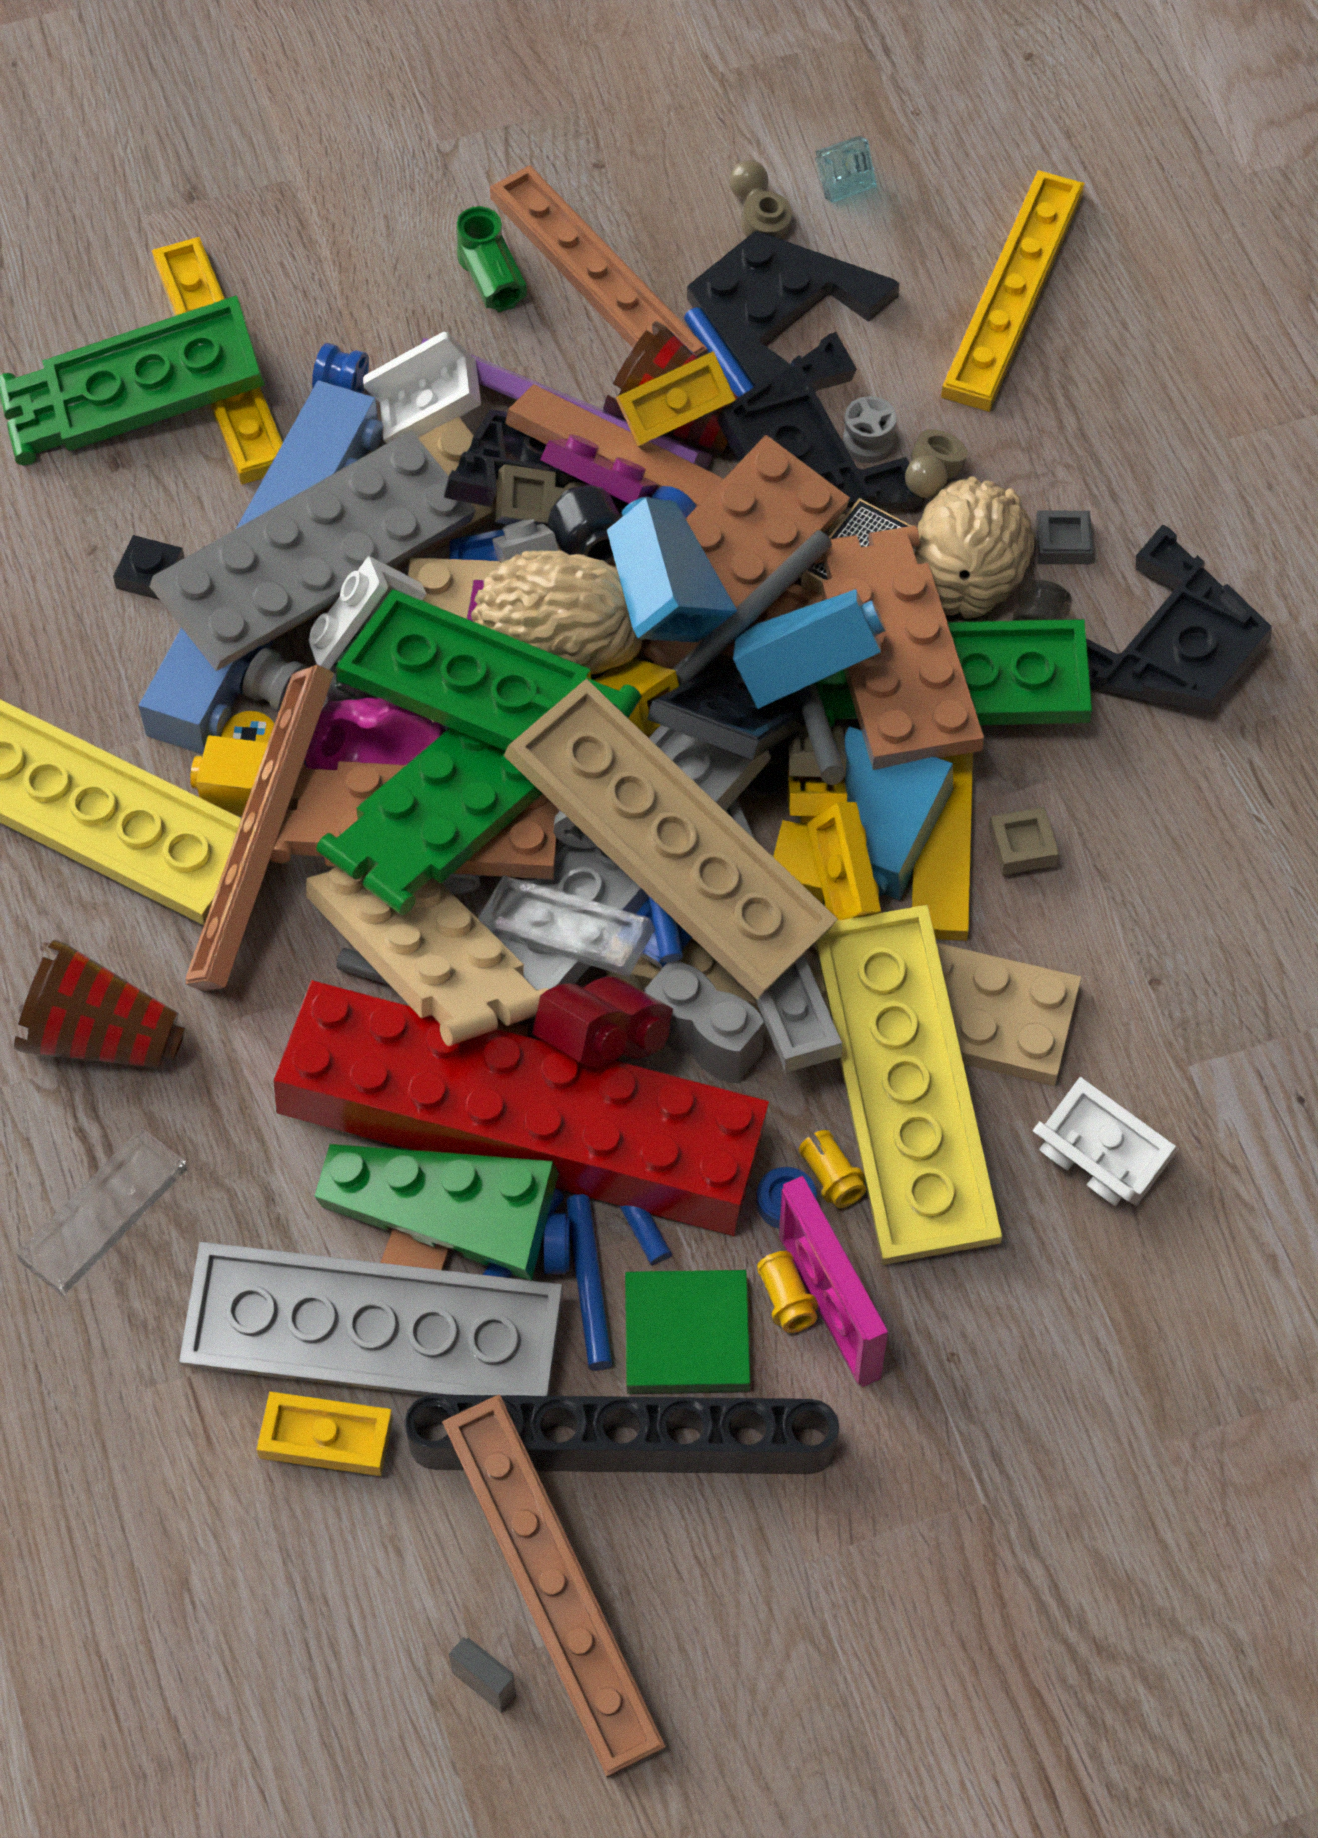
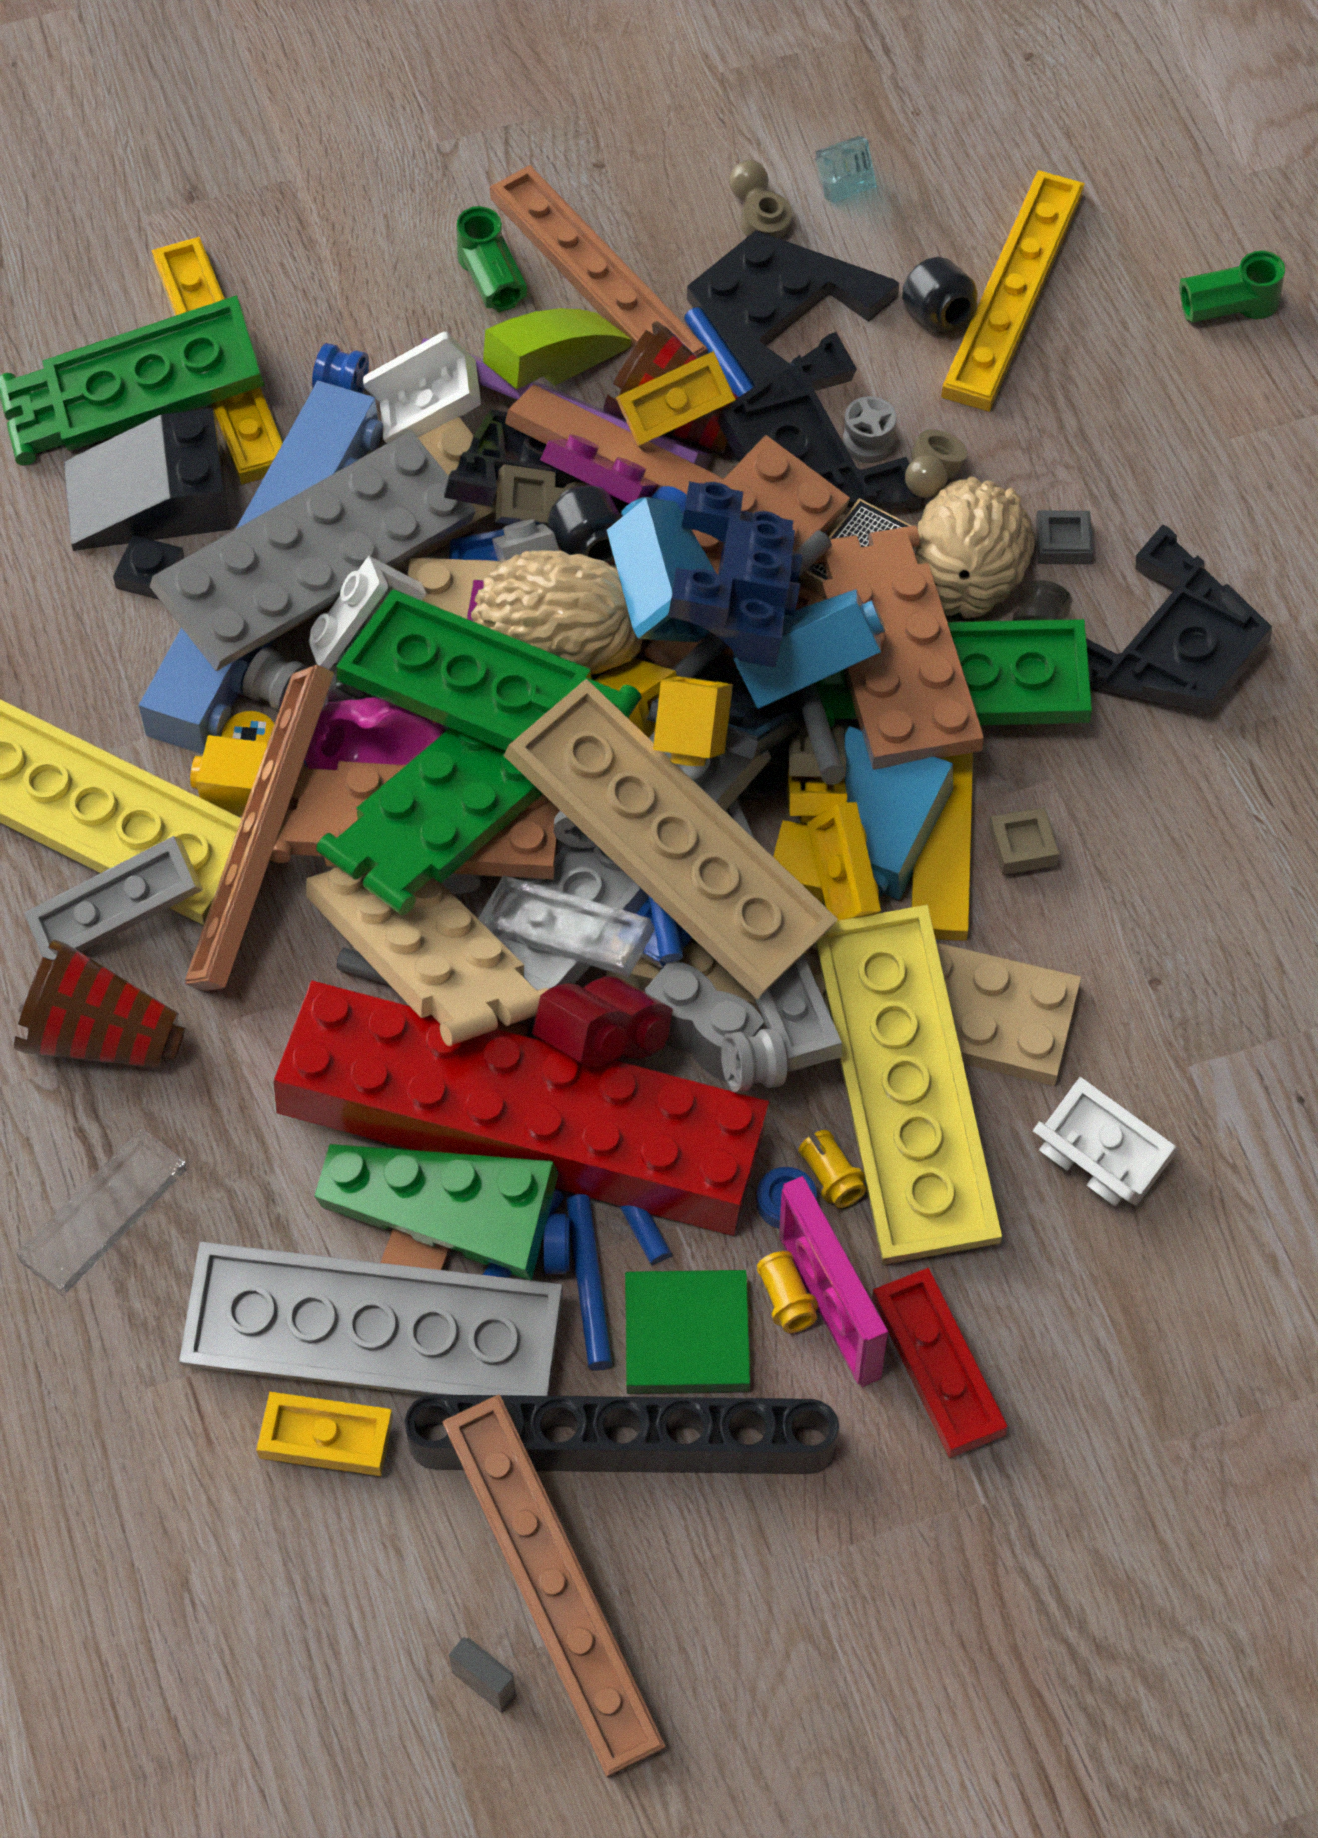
(116, 898): none -> light grey plate
(149, 483): none -> black slope
(550, 345): none -> lime slope
(692, 719): none -> yellow brick
(754, 575): none -> dark blue bracket
(754, 1060): none -> light grey wheel
(939, 1362): none -> red plate
(940, 295): none -> black head
(1248, 289): none -> green piece

